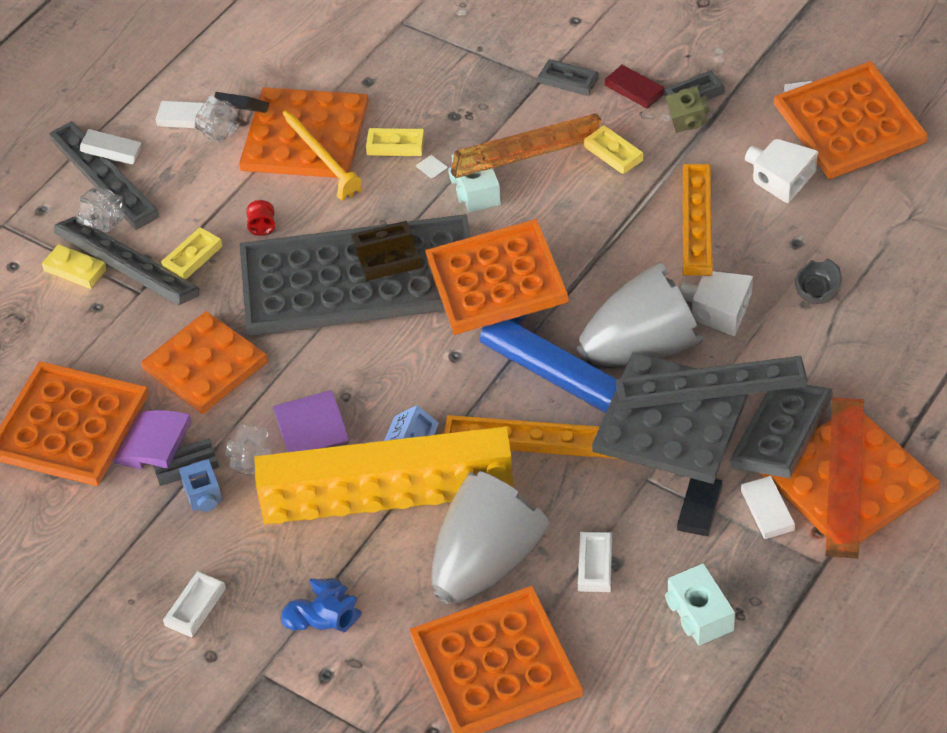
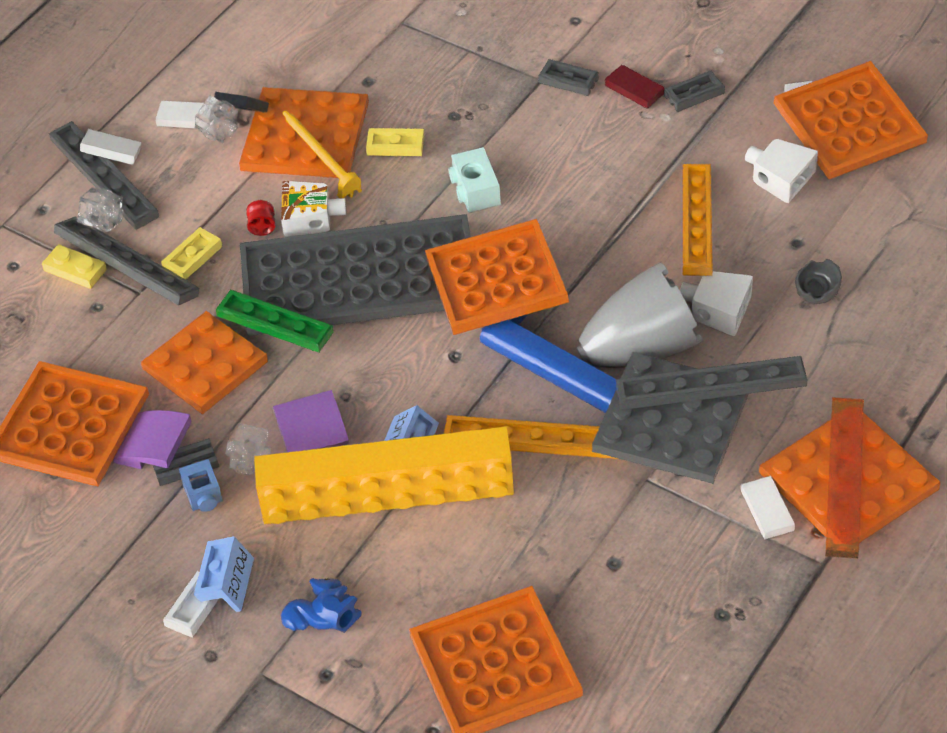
(224, 572): none -> light blue panel
(274, 321): none -> green tile
(308, 208): none -> white torso
(386, 250): dark brown slope -> none
(431, 166): white sticker -> none
(483, 537): light grey cylinder -> none
(523, 145): clear orange tile -> none
(595, 562): white tile -> none
(613, 149): light yellow plate -> none
(687, 109): olive brick -> none
(698, 587): light aqua brick -> none
(699, 507): black tile -> none
(781, 430): dark grey tile -> none

